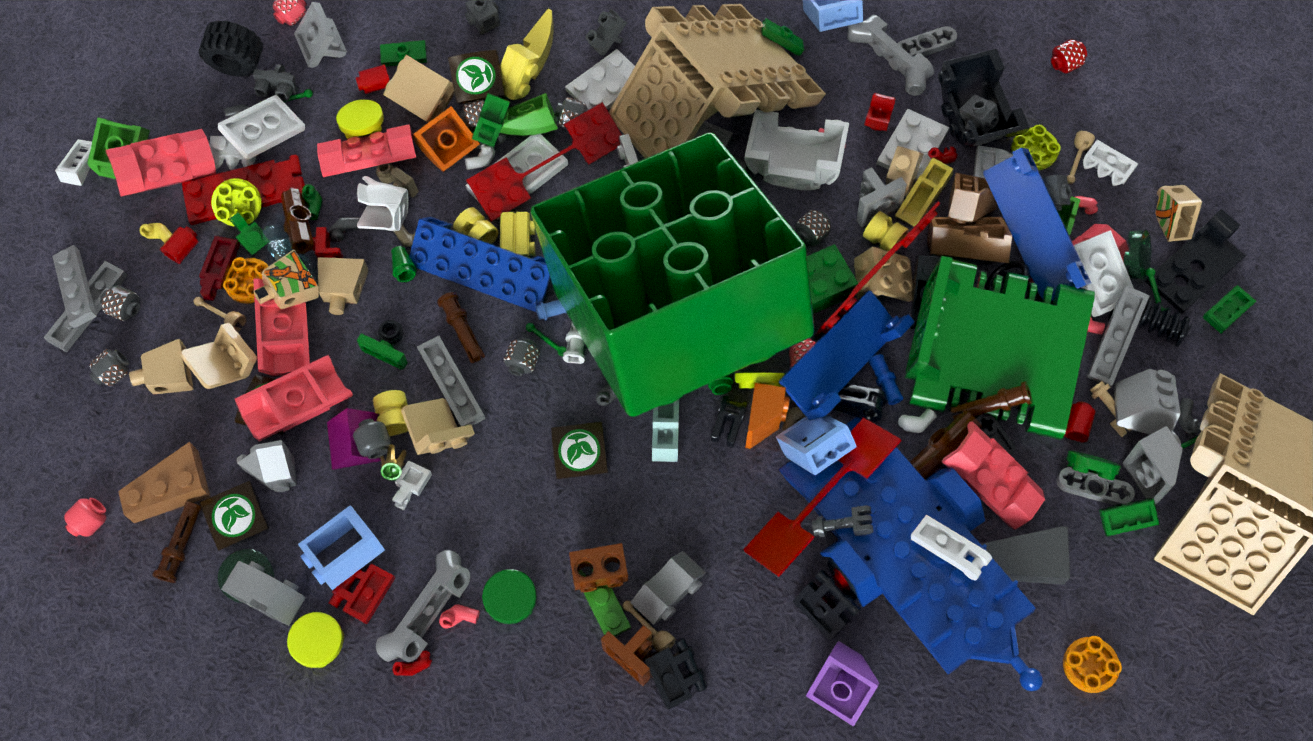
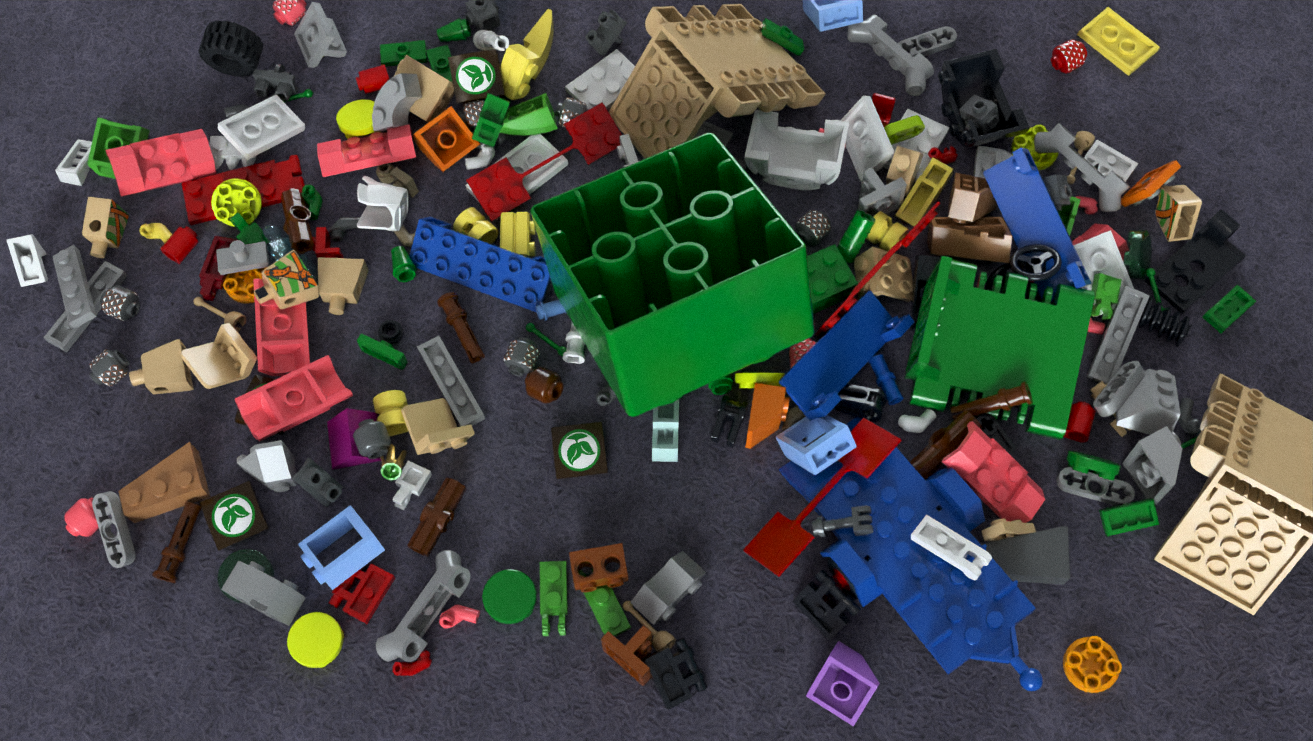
(27, 259): none -> white slope
(103, 225): none -> tan torso
(104, 523): none -> light grey beam
(242, 257): none -> light grey tile
(318, 483): none -> dark grey hips
(394, 101): none -> light grey brick
(436, 516): none -> reddish brown piece
(439, 61): none -> green plate
(454, 31): none -> green cone
(492, 41): none -> white pin
(544, 385): none -> reddish brown head
(553, 594): none -> bright green hinge
(855, 235): none -> green axle
(866, 137): none -> white plate
(904, 129): none -> lime beam
(1004, 529): none -> tan plate
(1036, 265): none -> black piece
(1106, 294): none -> bright green plate
(1110, 187): none -> light grey plate
(1118, 41): none -> light yellow tile
(1119, 388): none -> light grey beam
(1150, 183): none -> orange piece

